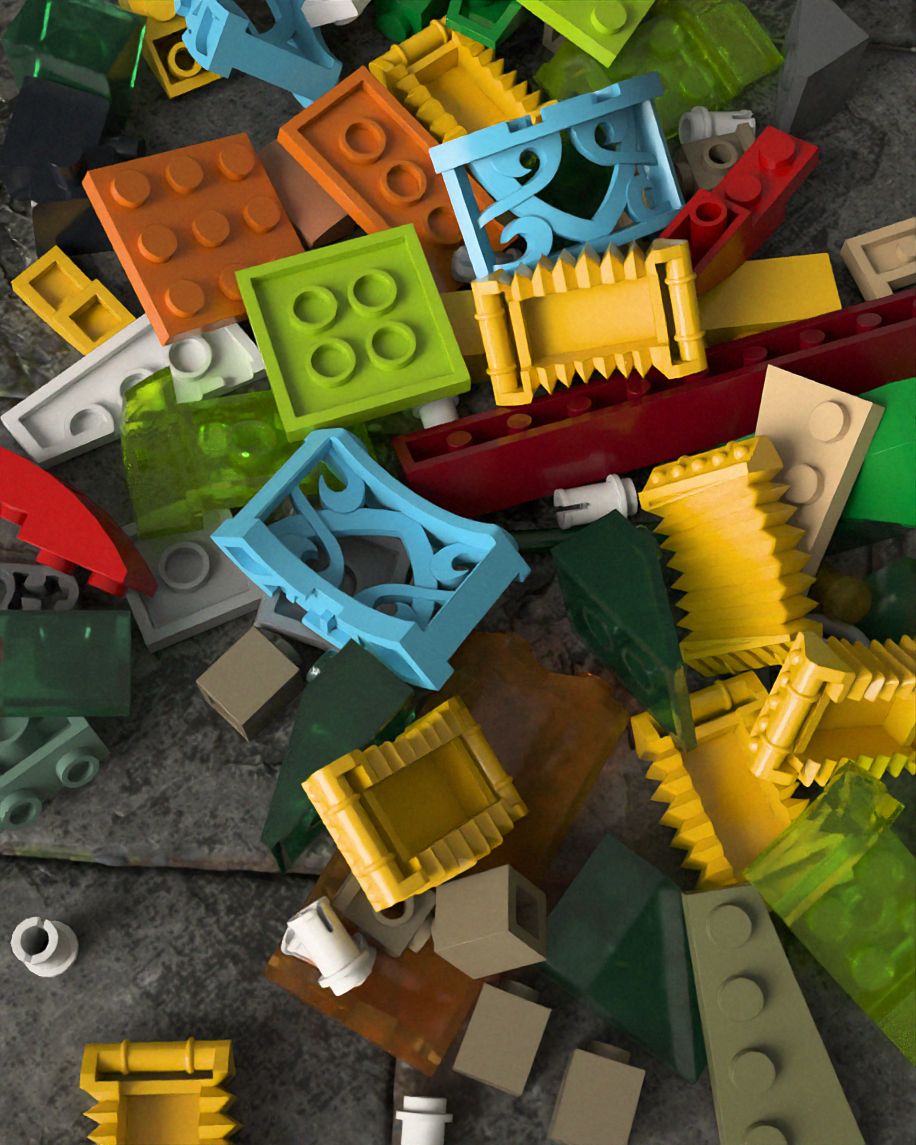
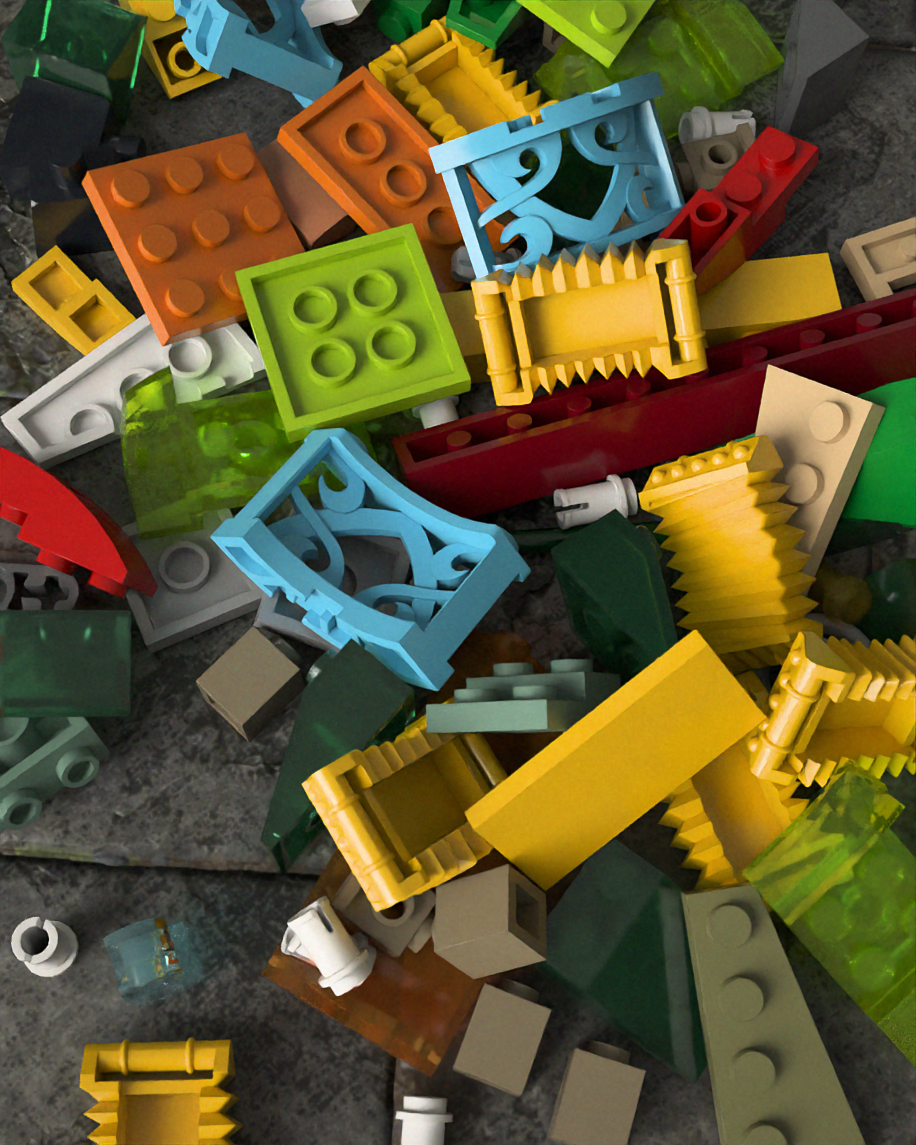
(153, 960): none -> clear light blue leg
(524, 701): none -> sand green plate
(616, 762): none -> yellow tile

